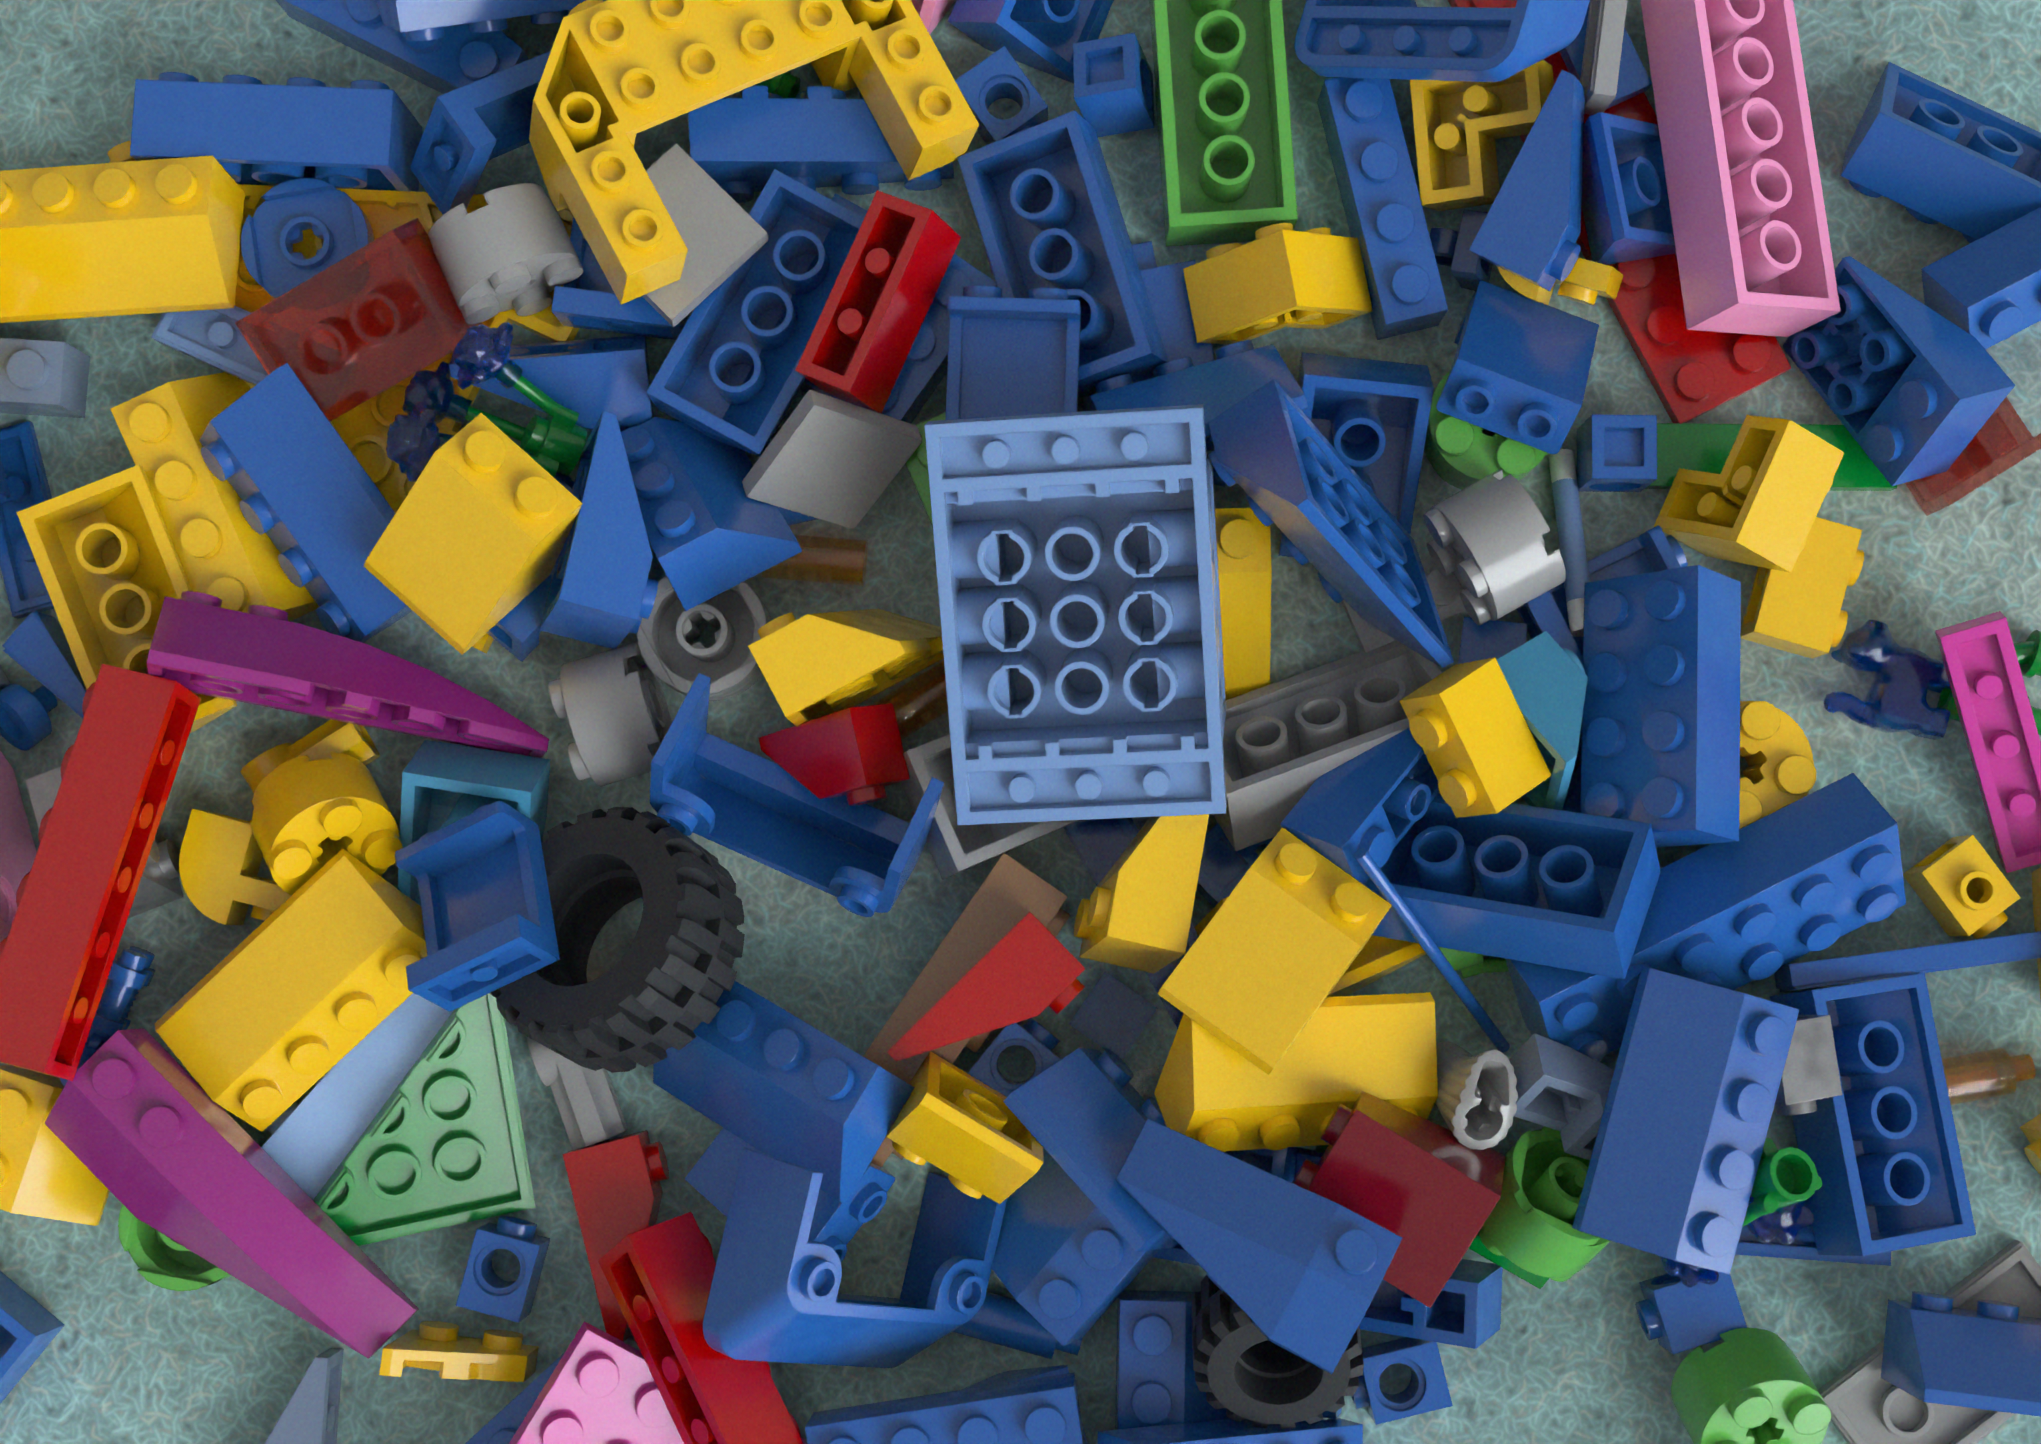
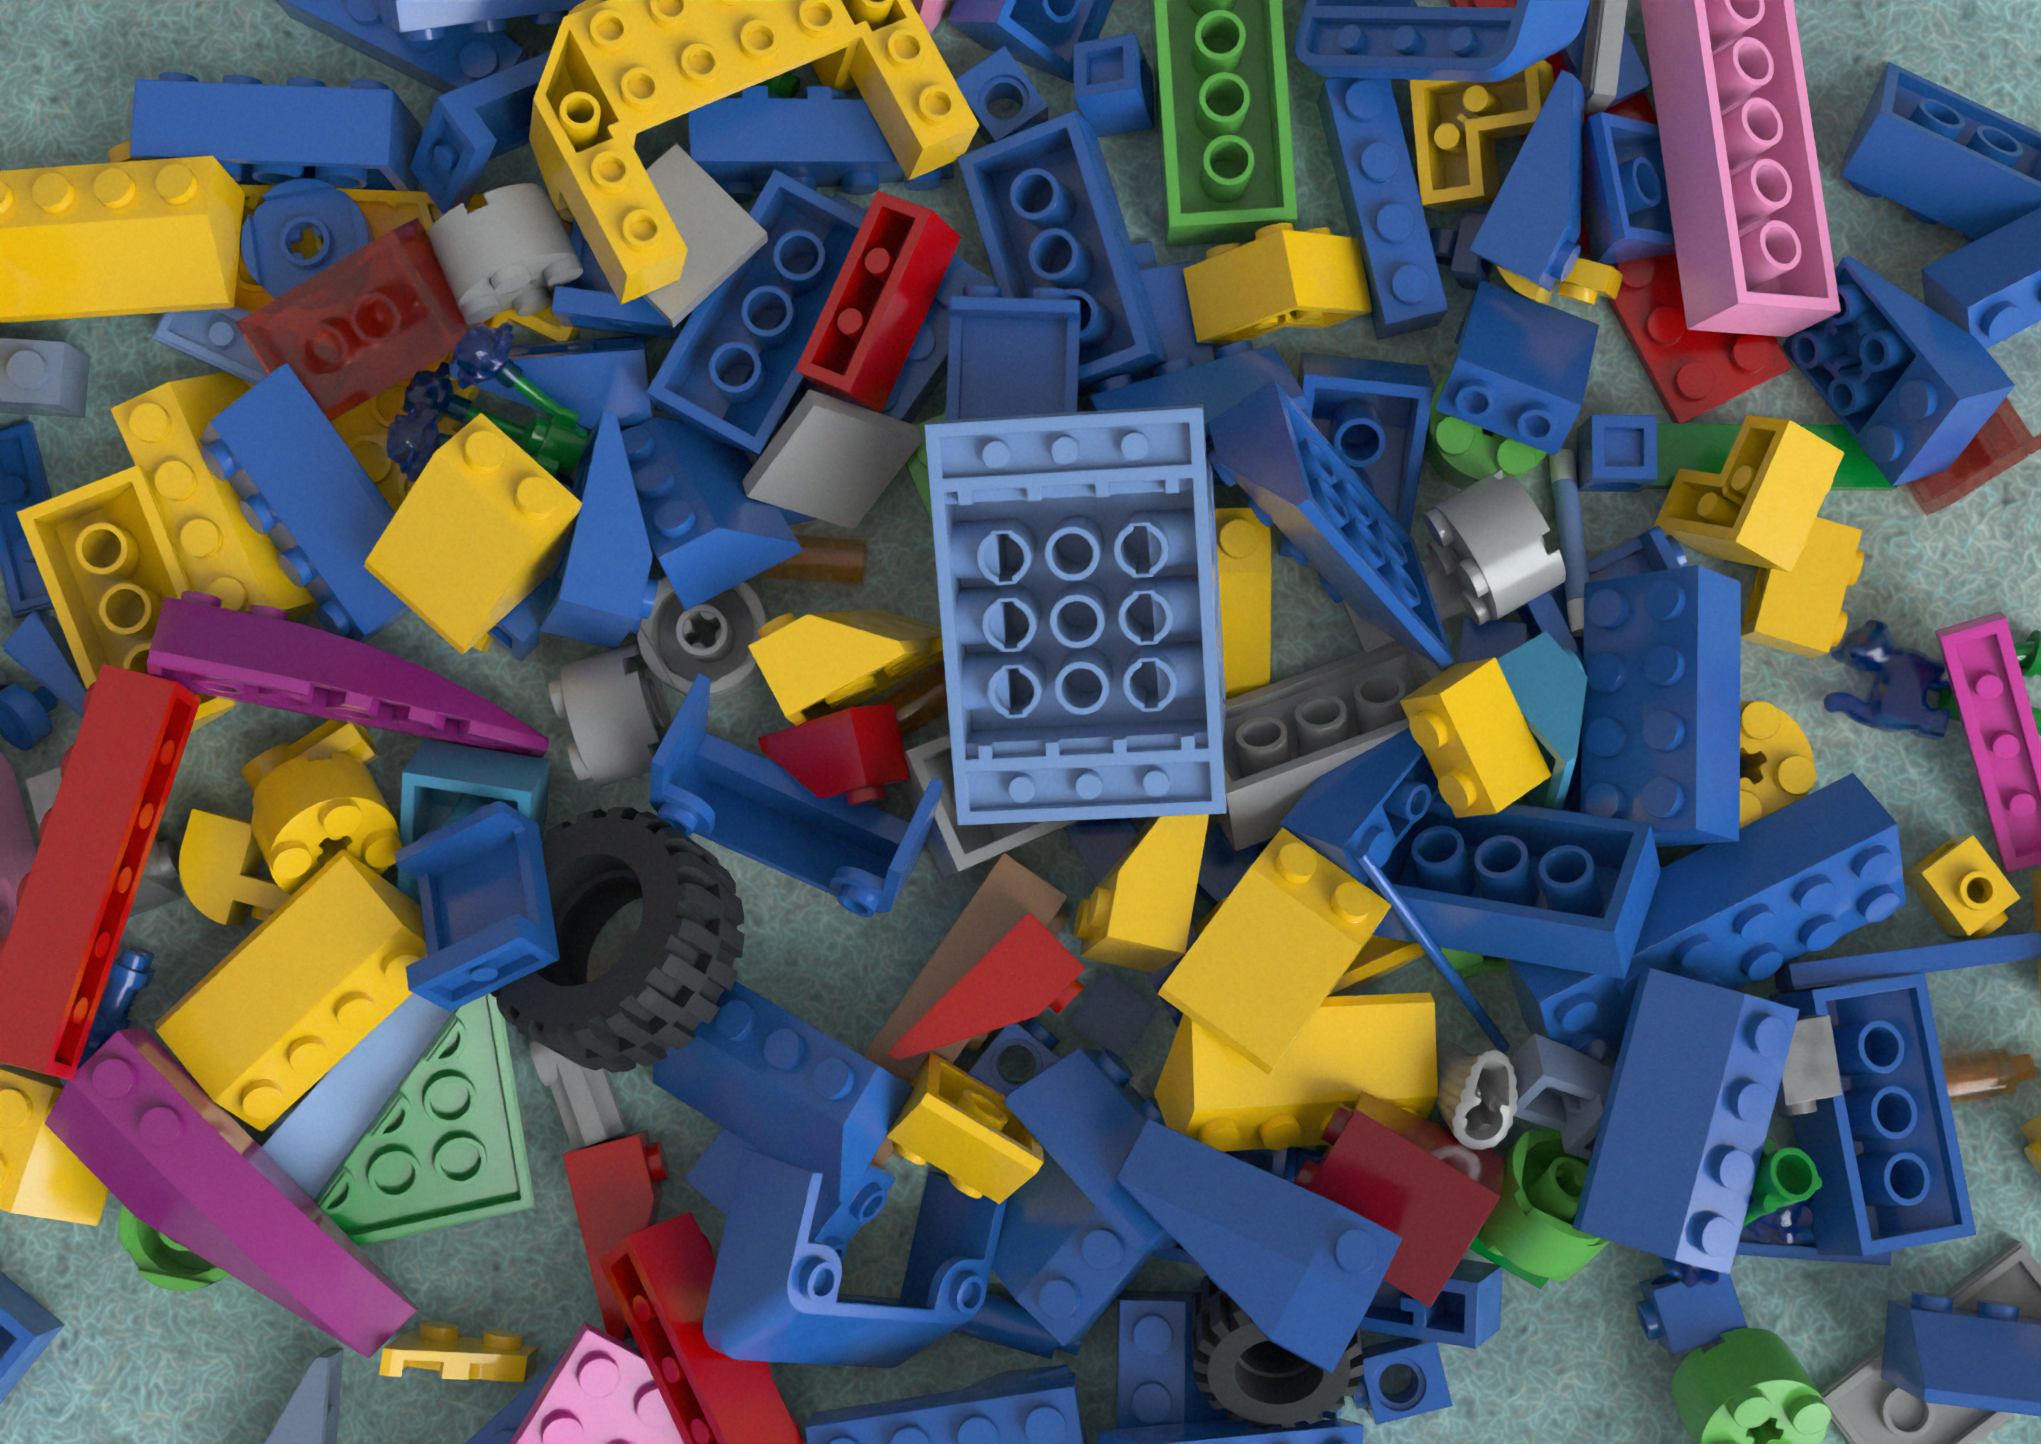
(487, 1292): blue brick -> none

